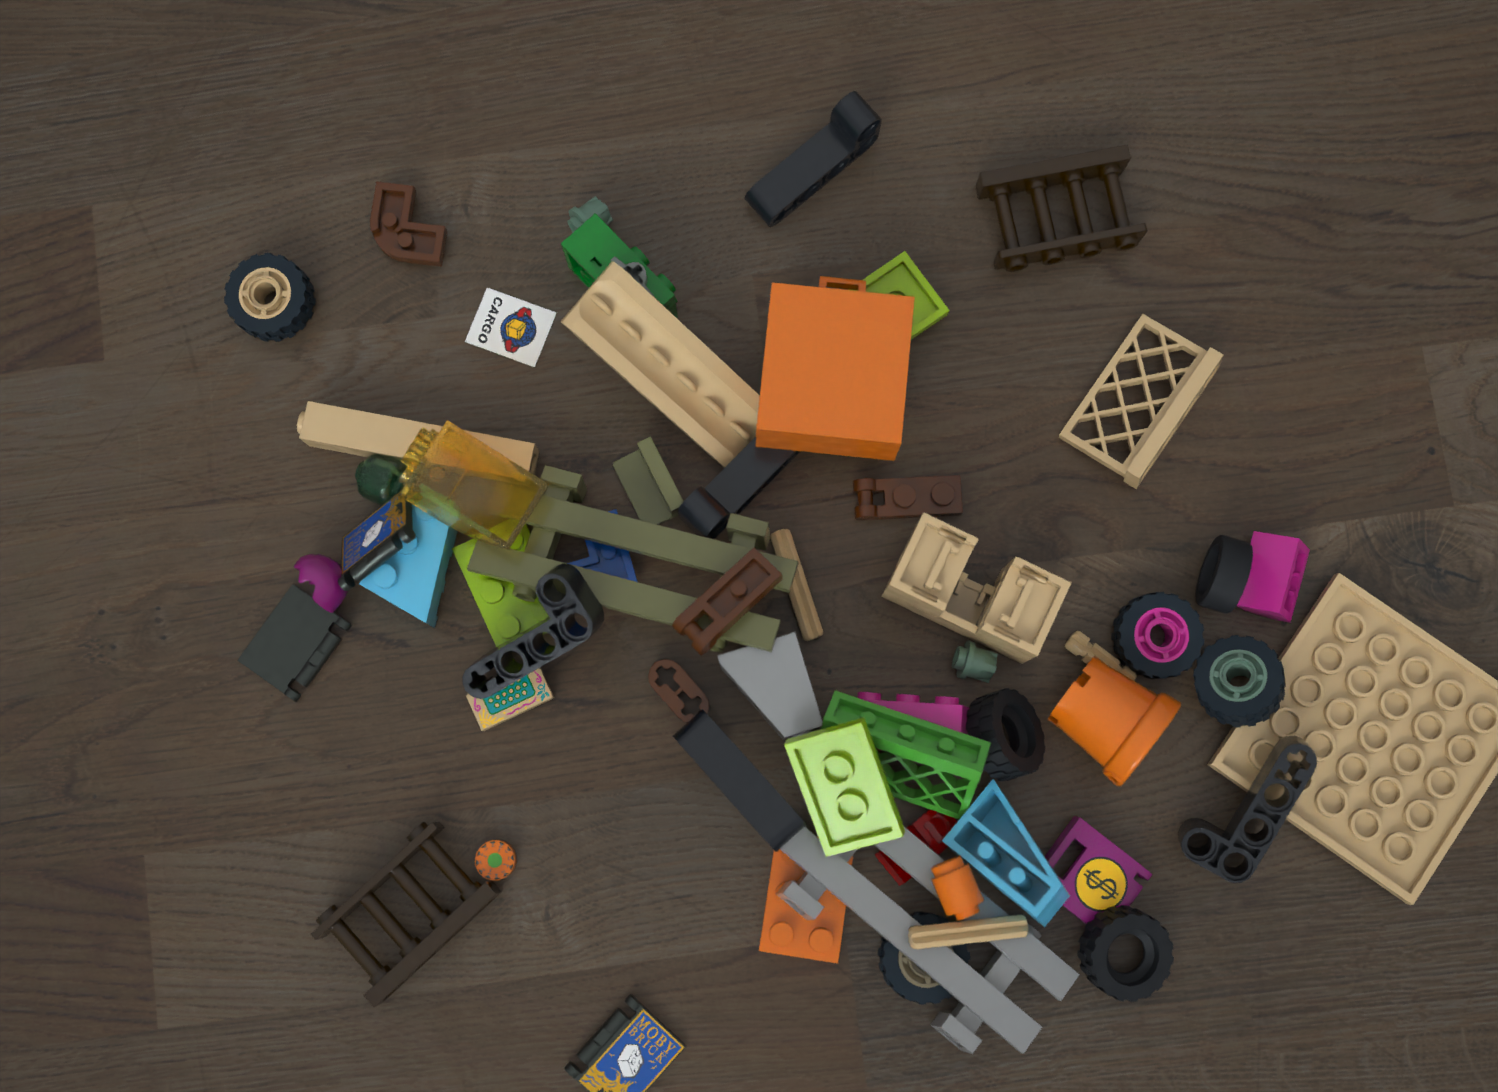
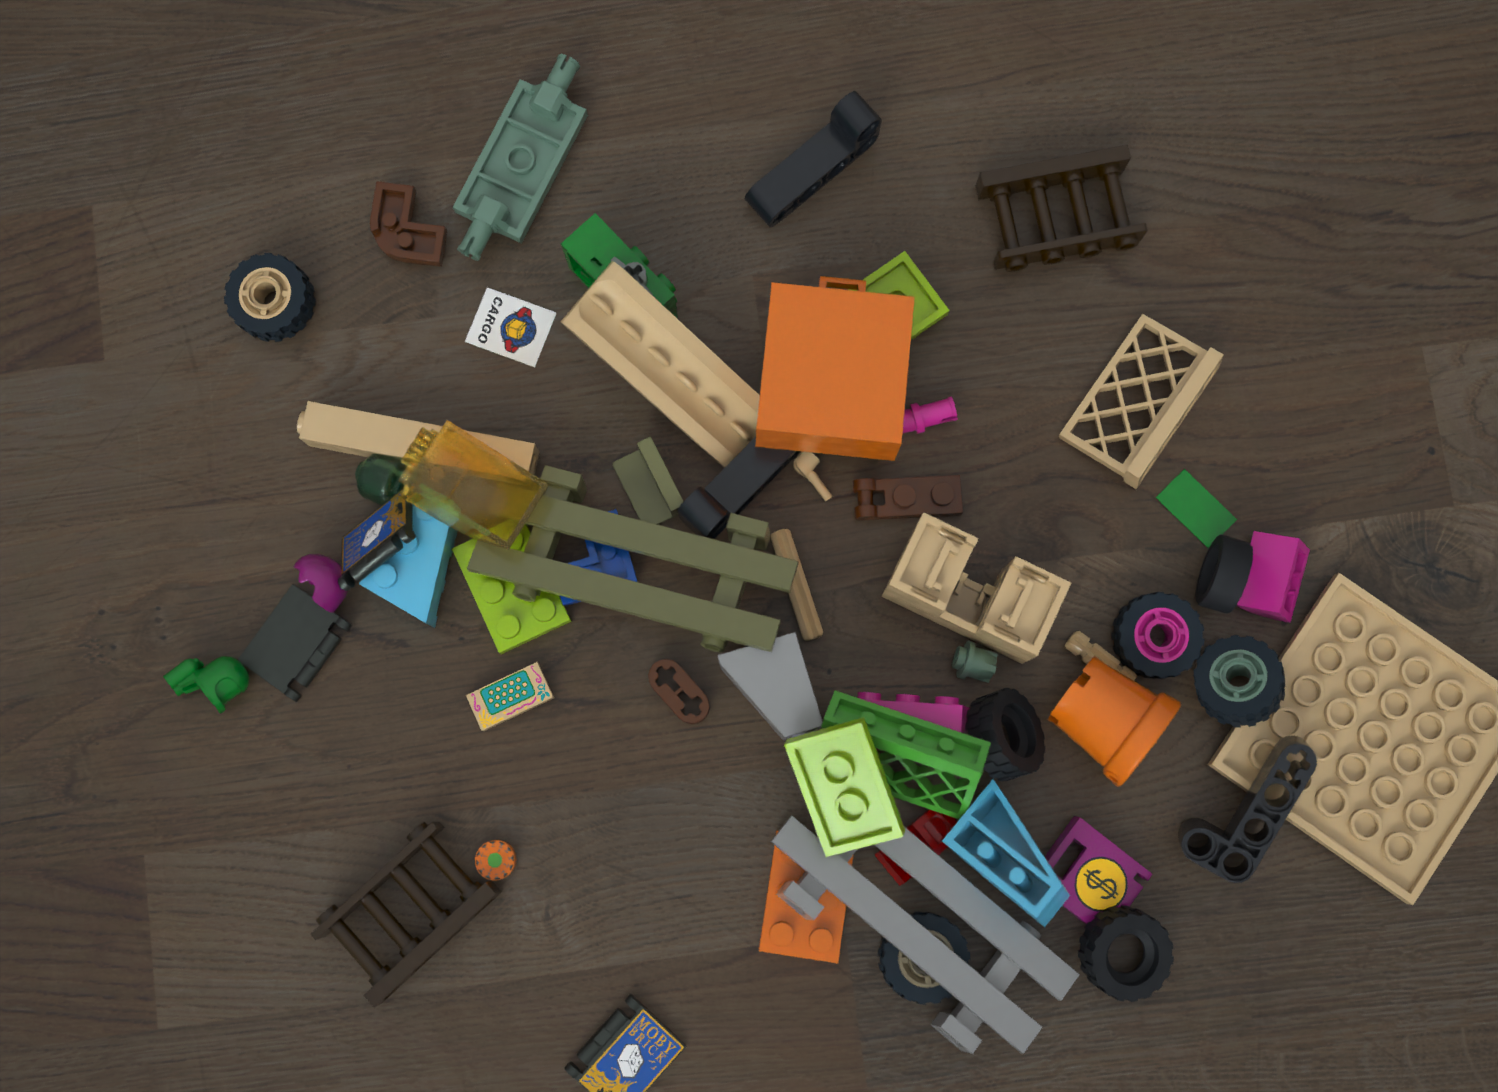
(218, 680): none -> green piece
(520, 159): none -> sand green plate
(531, 643): black beam -> none
(583, 213): sand green hose -> none
(728, 600): reddish brown plate -> none
(739, 780): black beam -> none
(804, 465): none -> tan hand
(928, 415): none -> dark pink pin
(957, 888): orange brick -> none
(968, 931): tan axle -> none
(1196, 508): none -> green sticker

